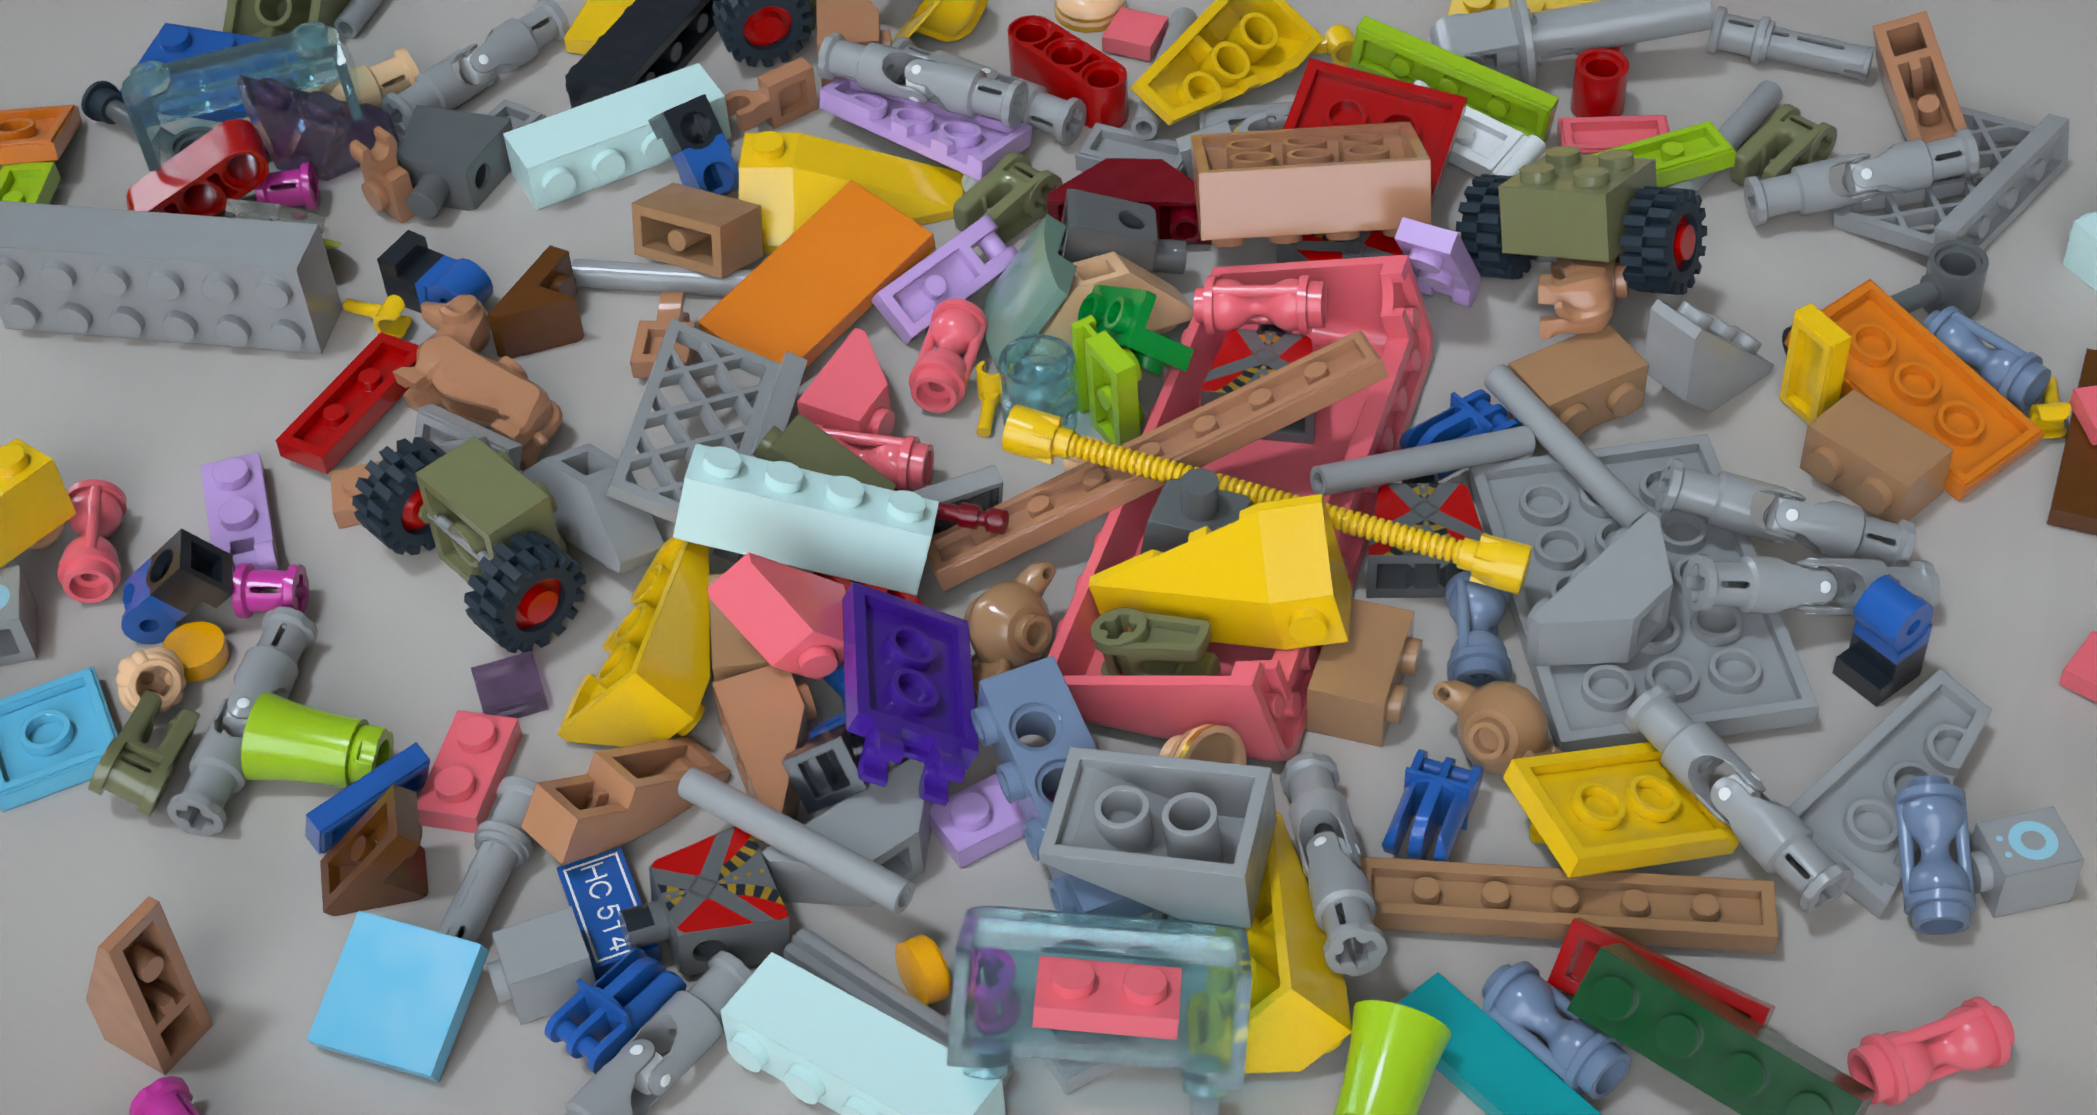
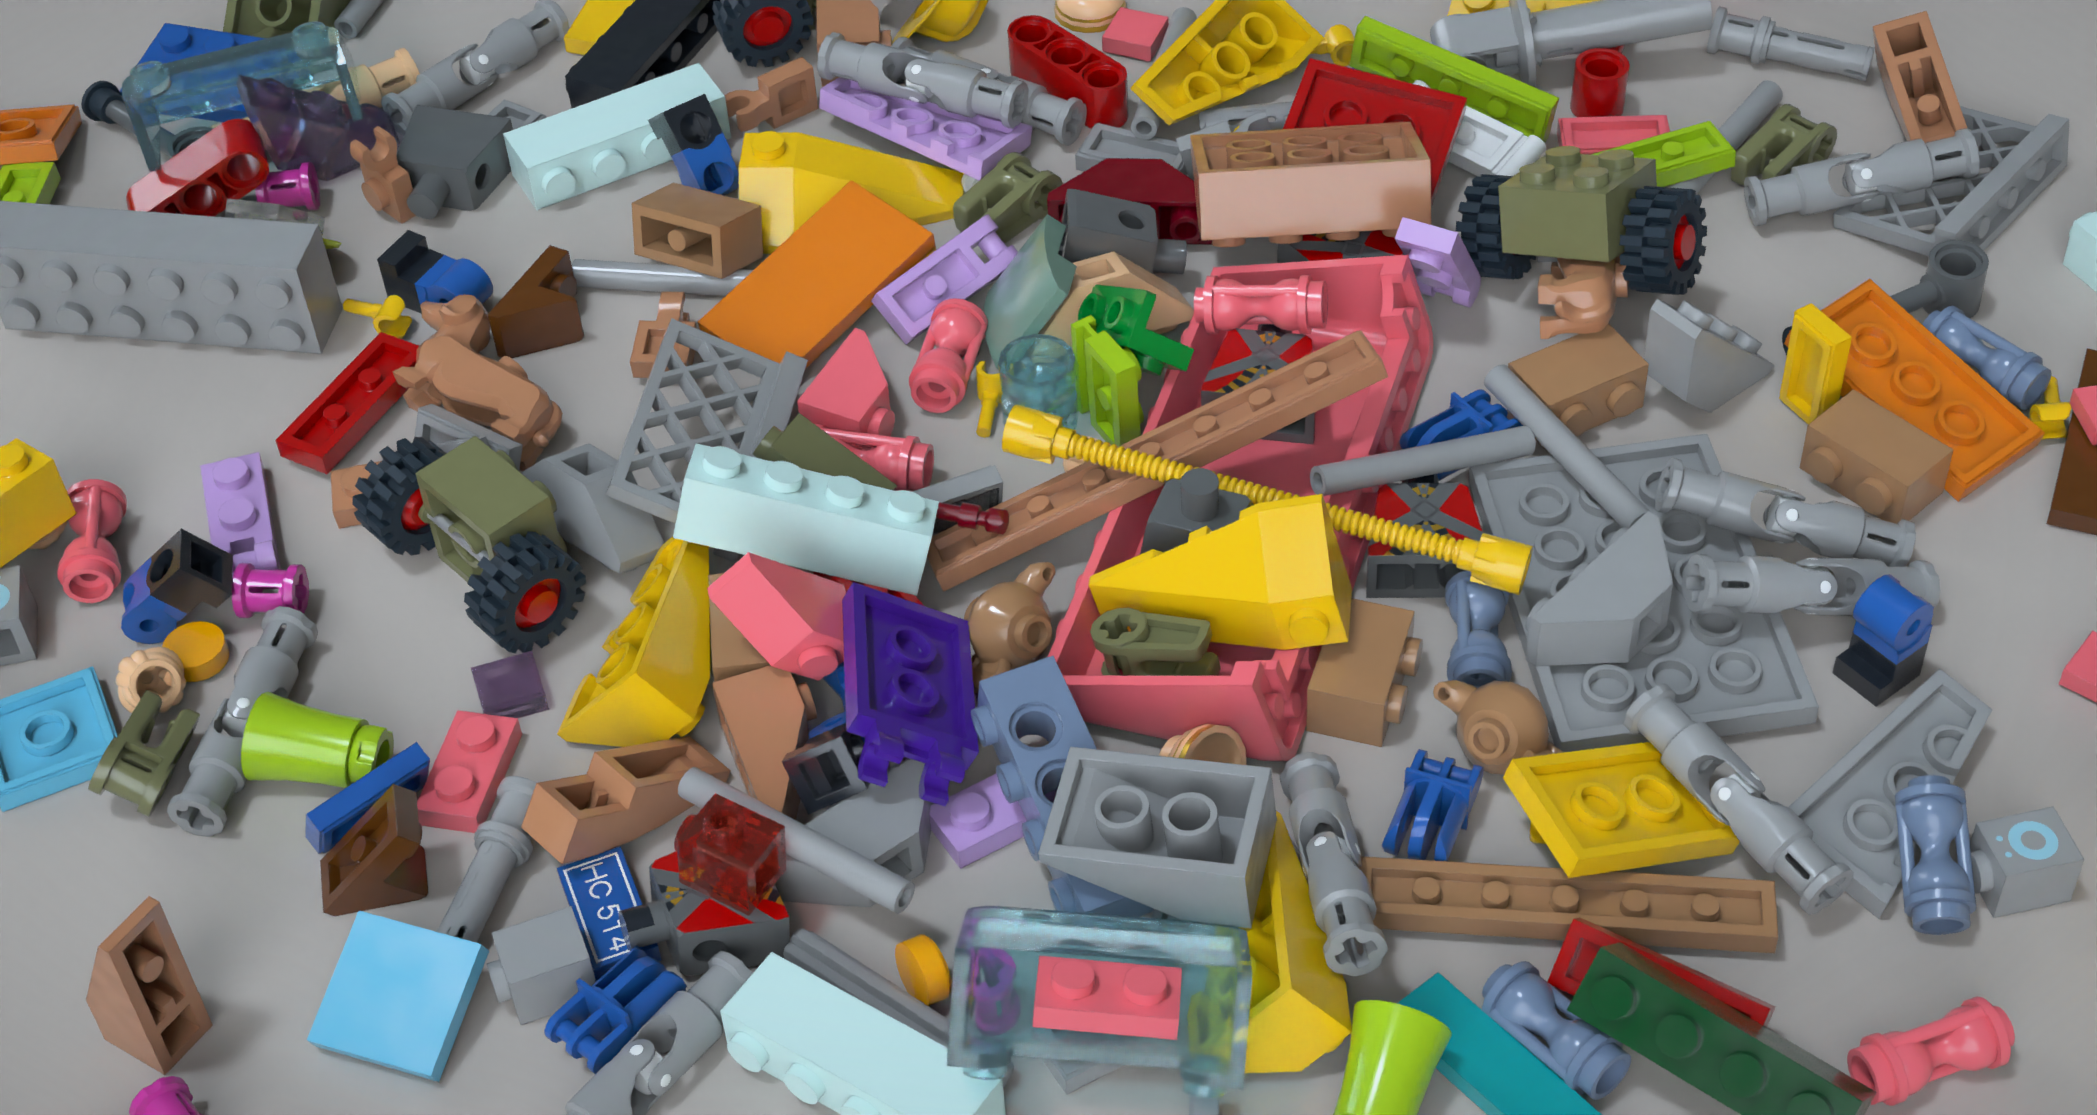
(730, 853): none -> clear red brick

